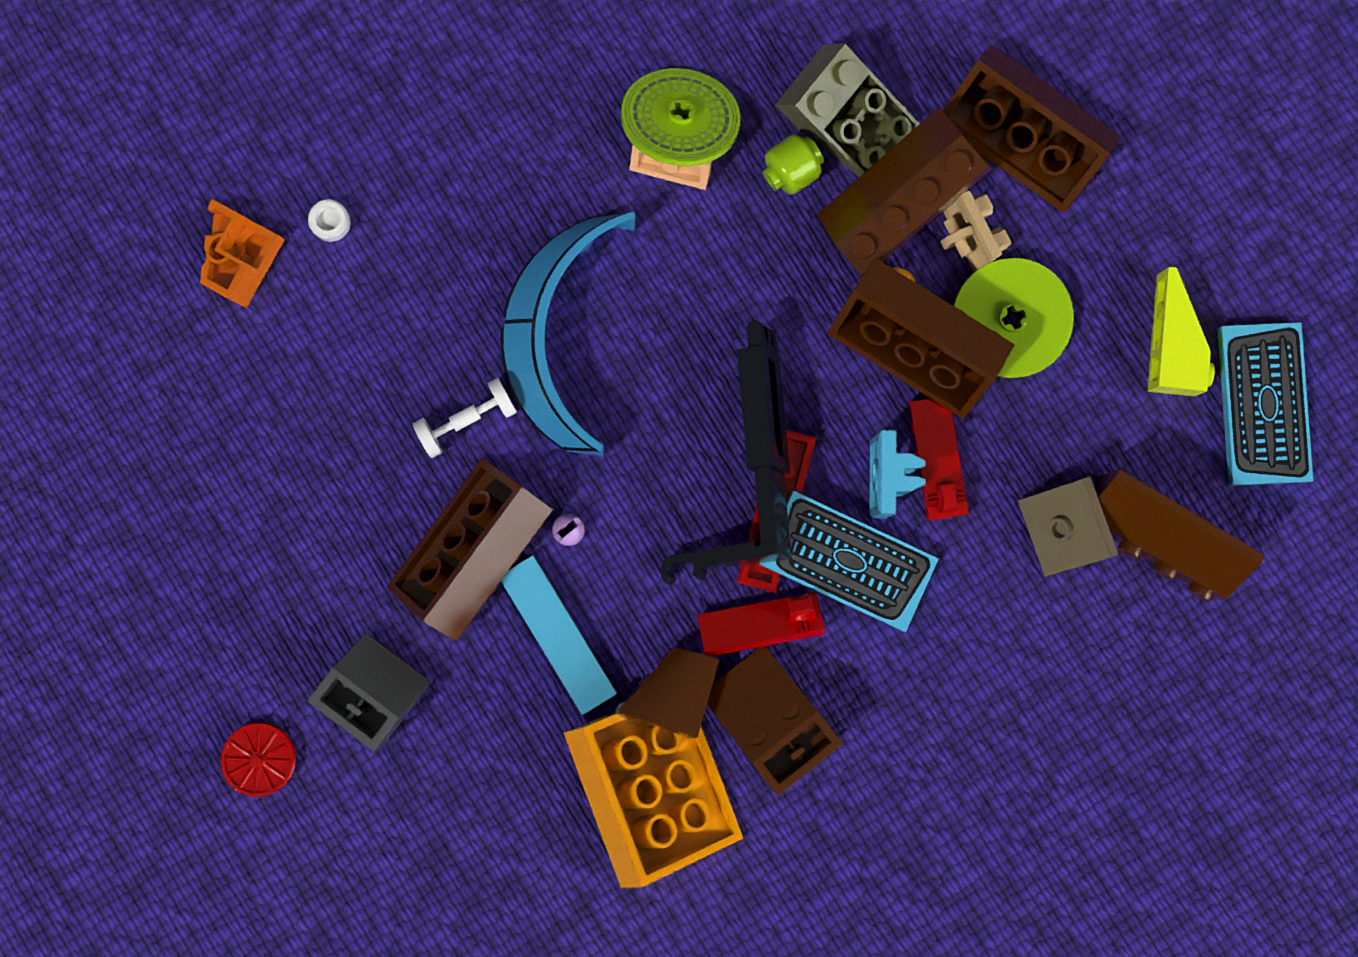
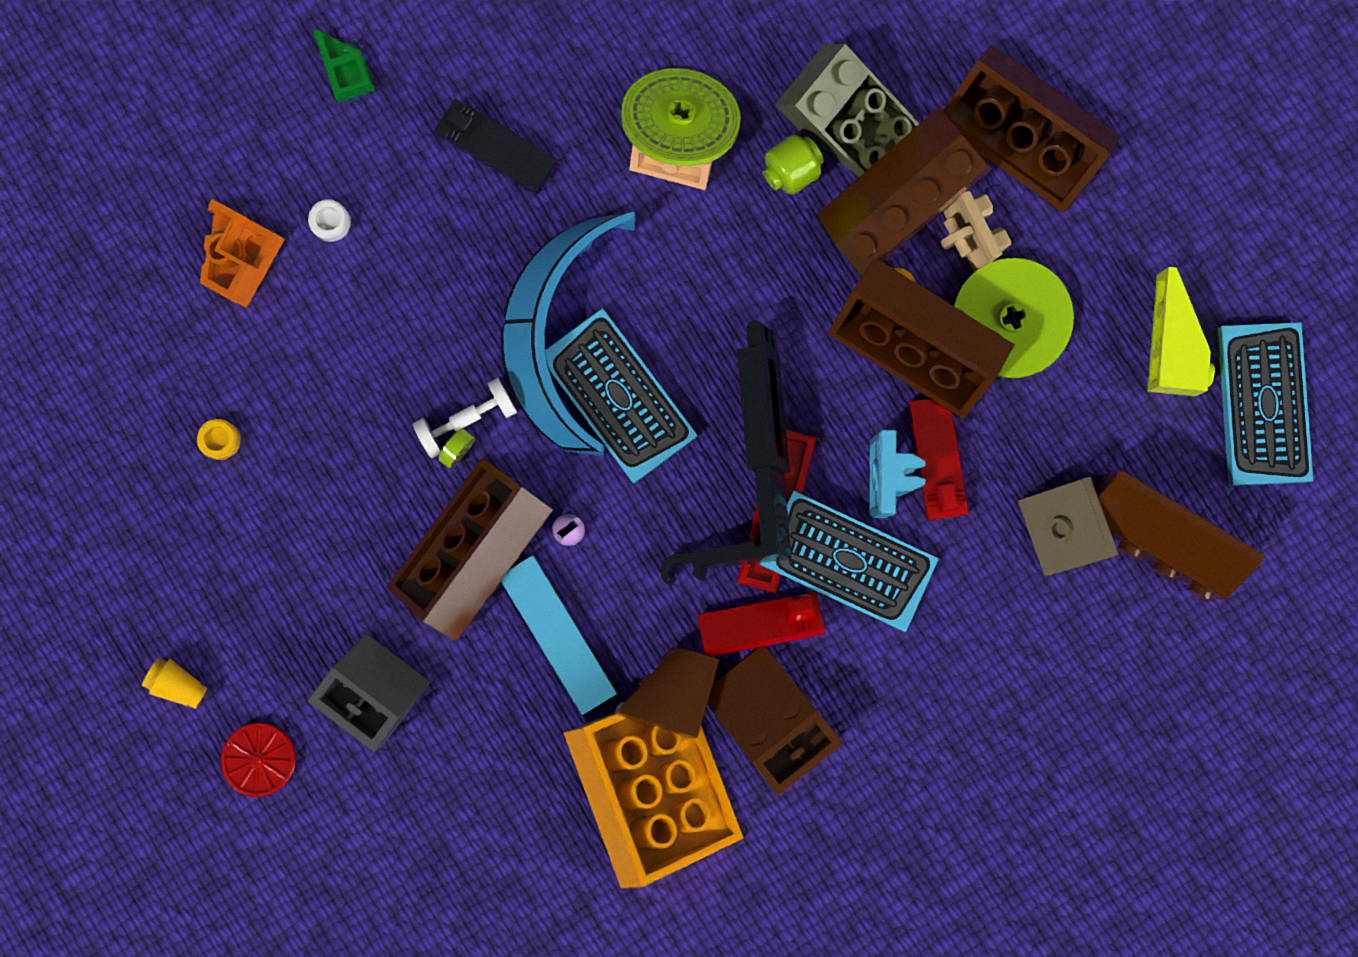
(173, 683): none -> yellow cone
(218, 439): none -> yellow tile
(344, 67): none -> green tile
(456, 448): none -> lime tile
(495, 146): none -> black hinge
(618, 396): none -> tile

